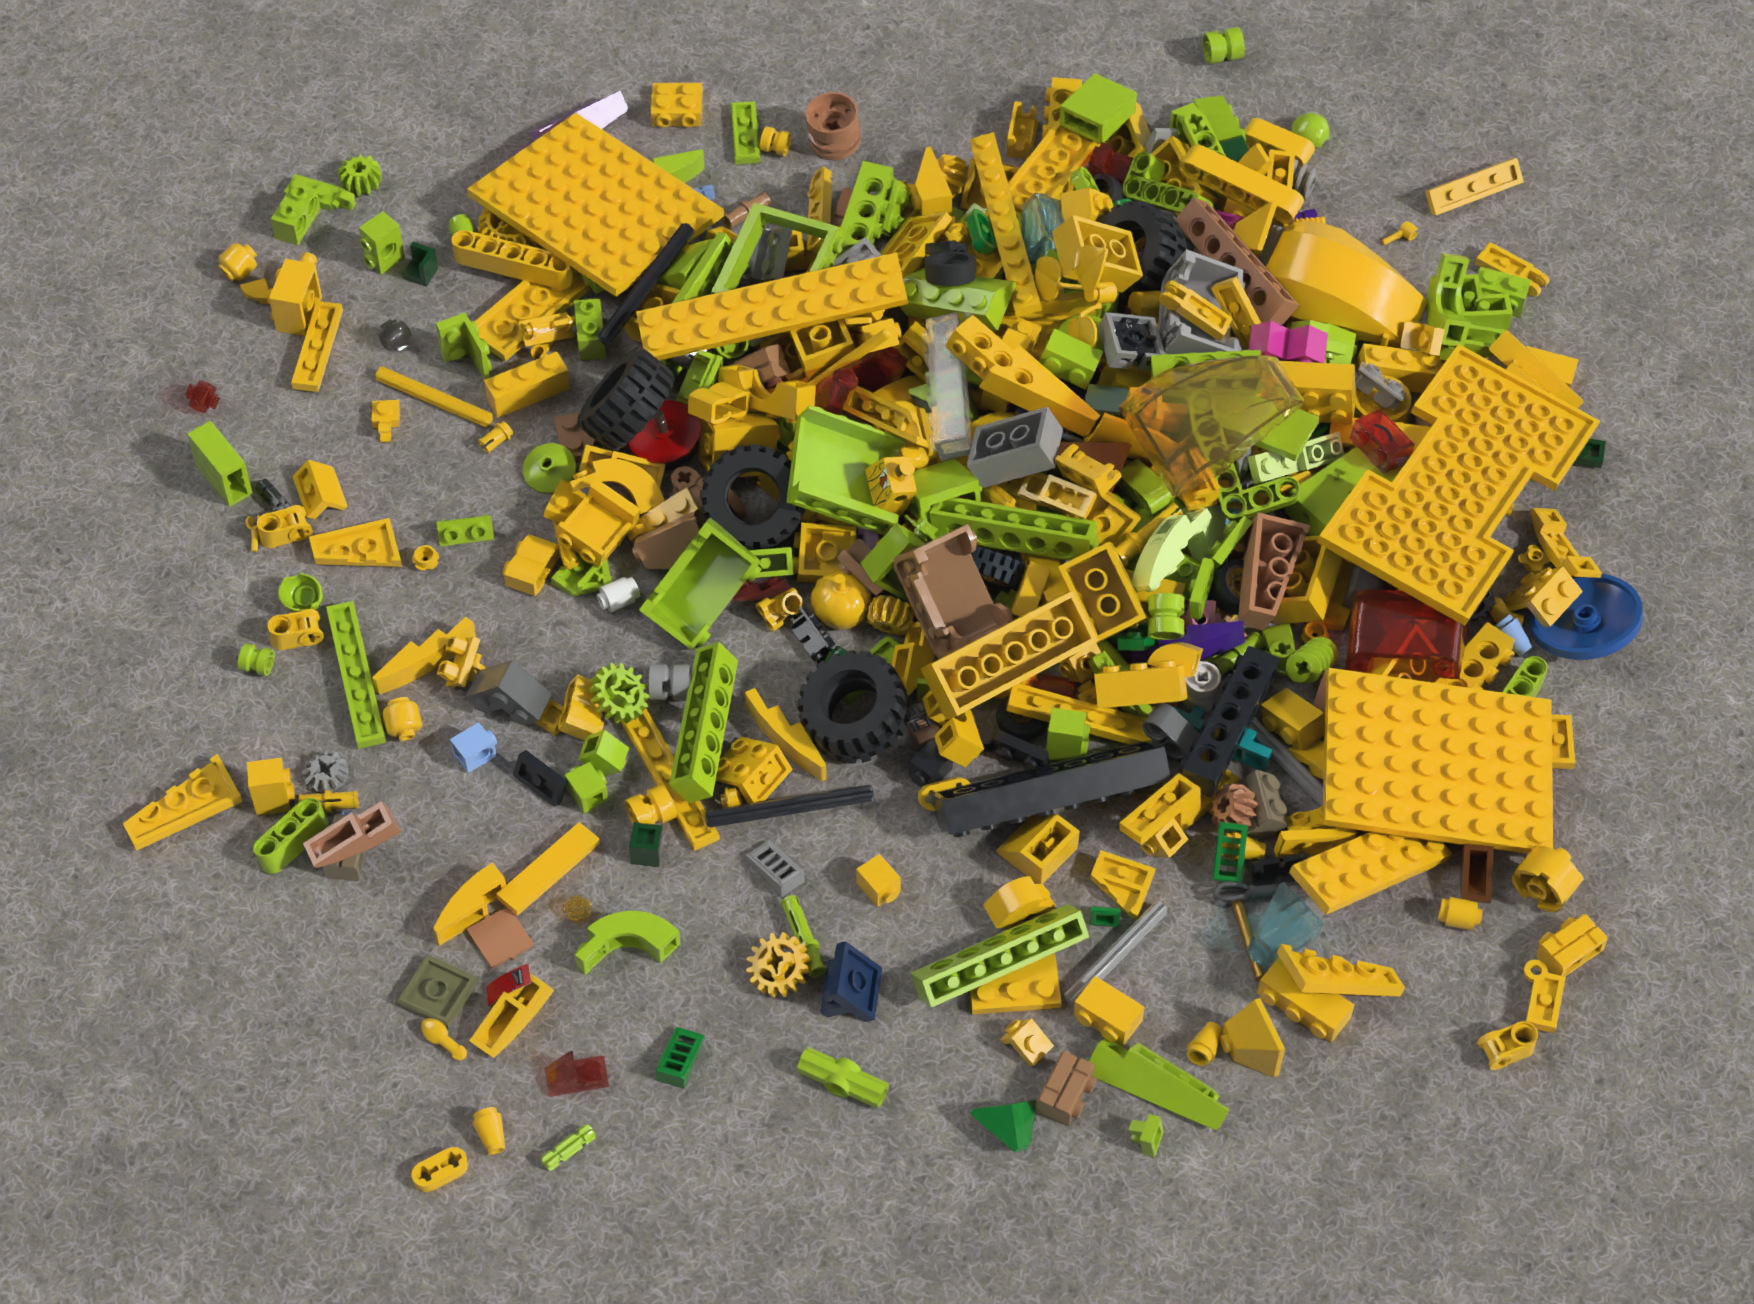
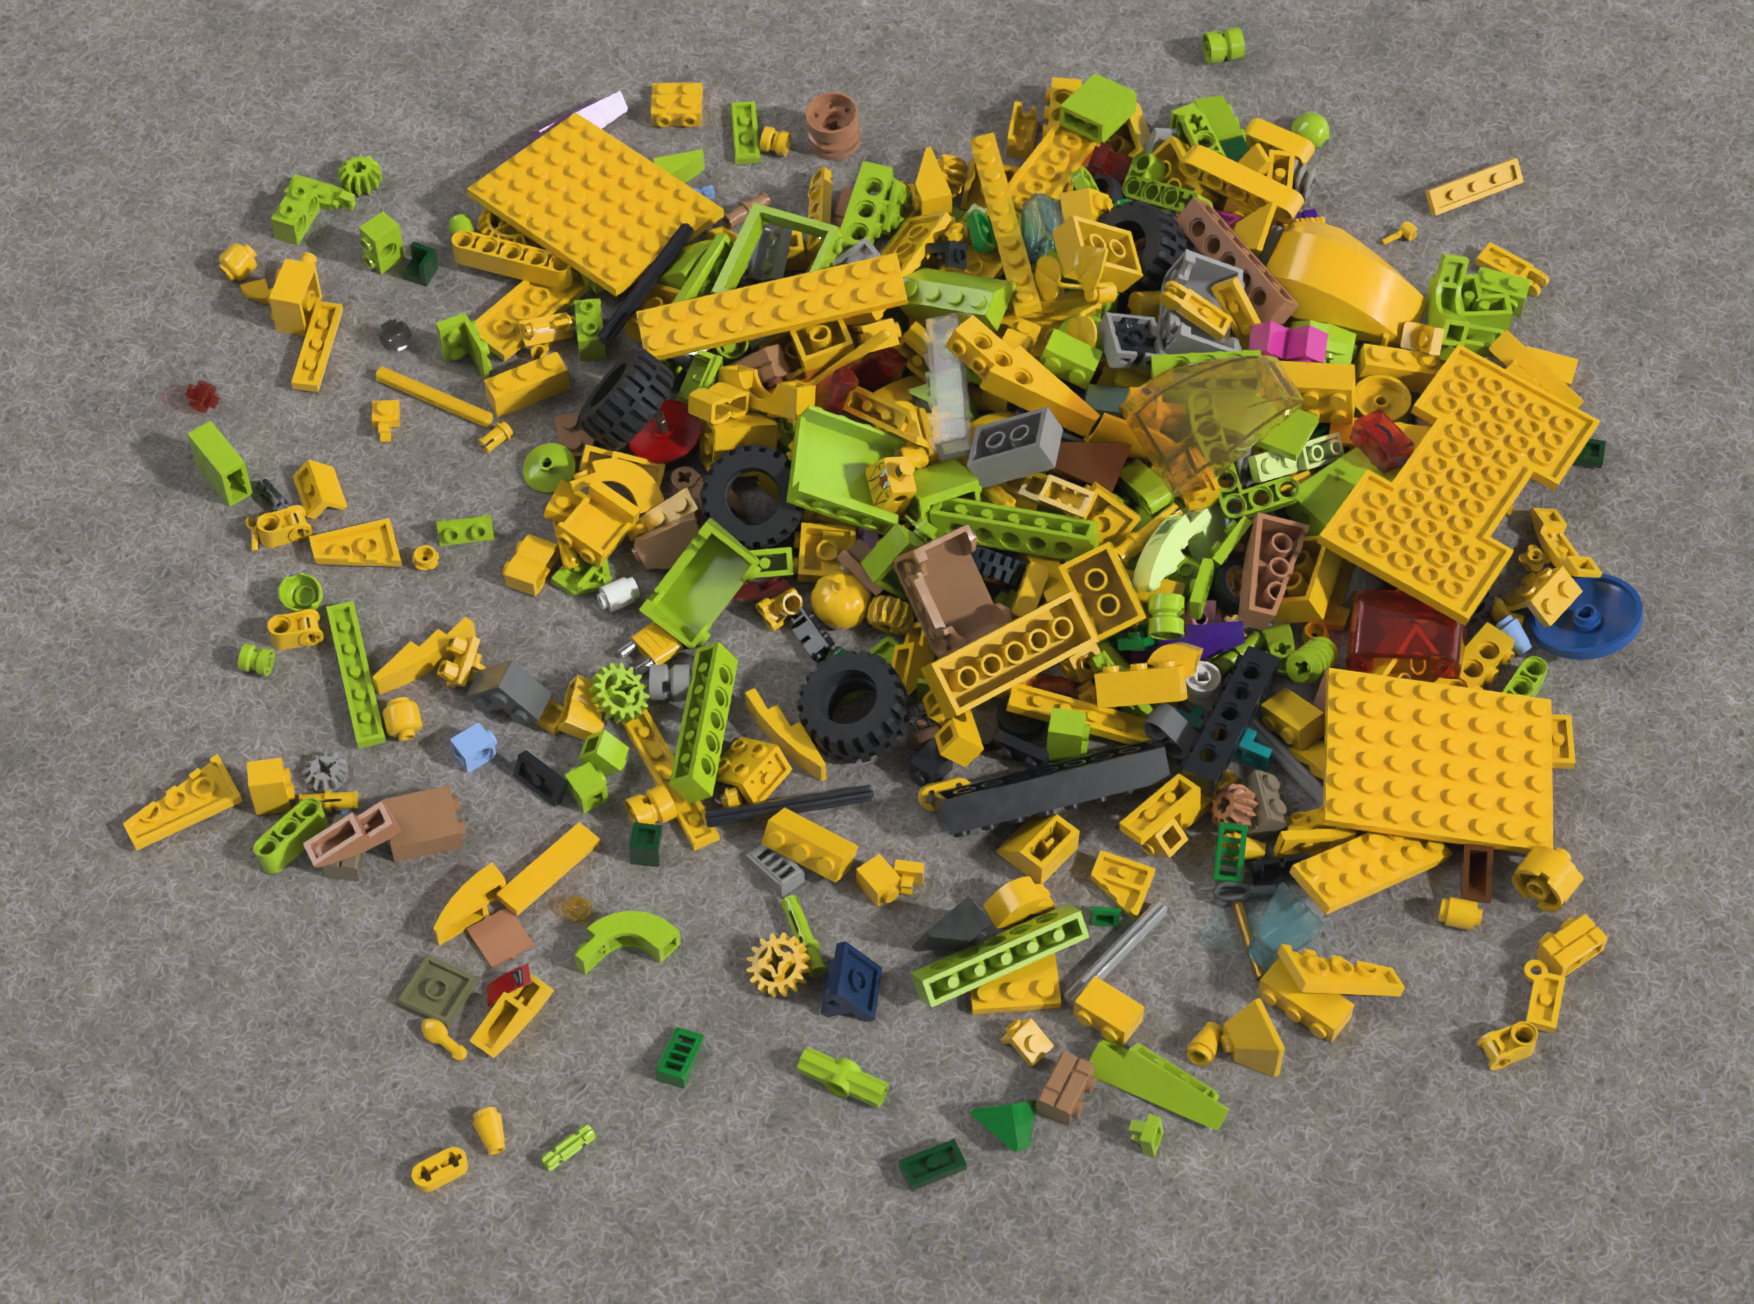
(426, 823): none -> medium nougat brick
(574, 1076): clear red slope -> none
(653, 644): none -> yellow piece
(809, 845): none -> yellow brick
(858, 320): yellow piece -> none
(911, 874): none -> yellow tile
(932, 1165): none -> dark green plate
(950, 268): black tyre -> none
(955, 929): none -> pearl dark grey slope
(1087, 471): yellow hinge -> none
(1387, 390): light grey hinge -> none

